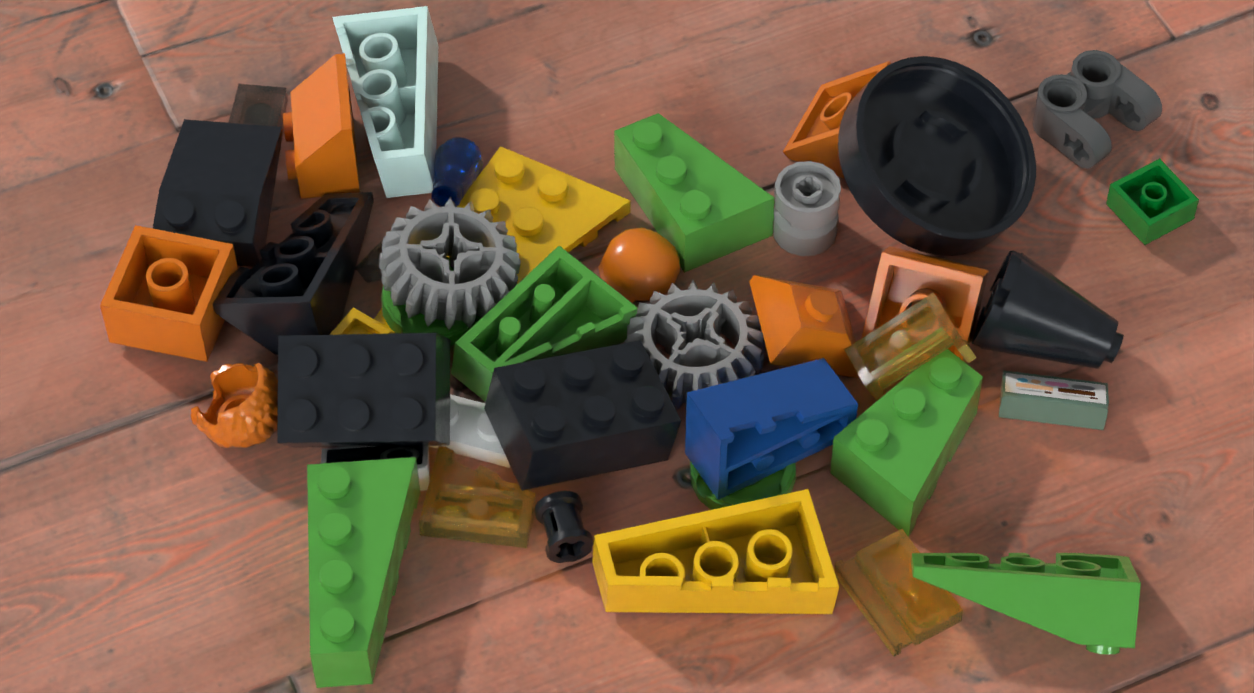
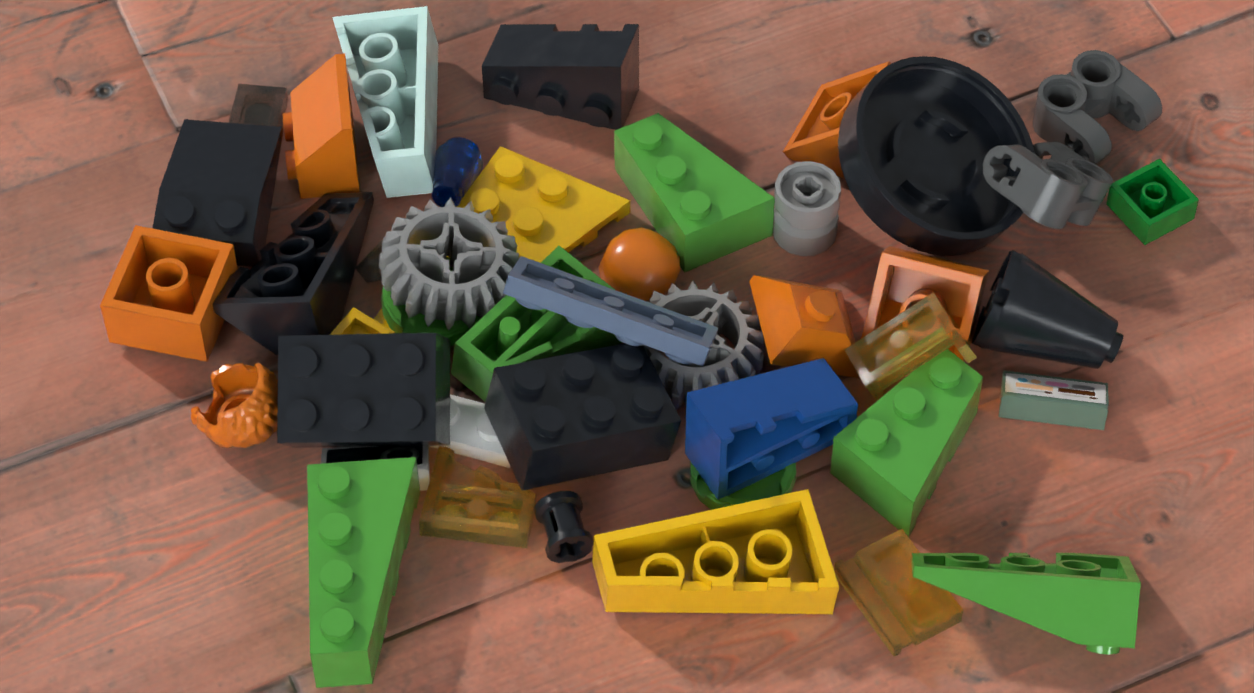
(565, 73): none -> black wedge
(601, 307): none -> sand blue plate
(1048, 189): none -> dark grey piece

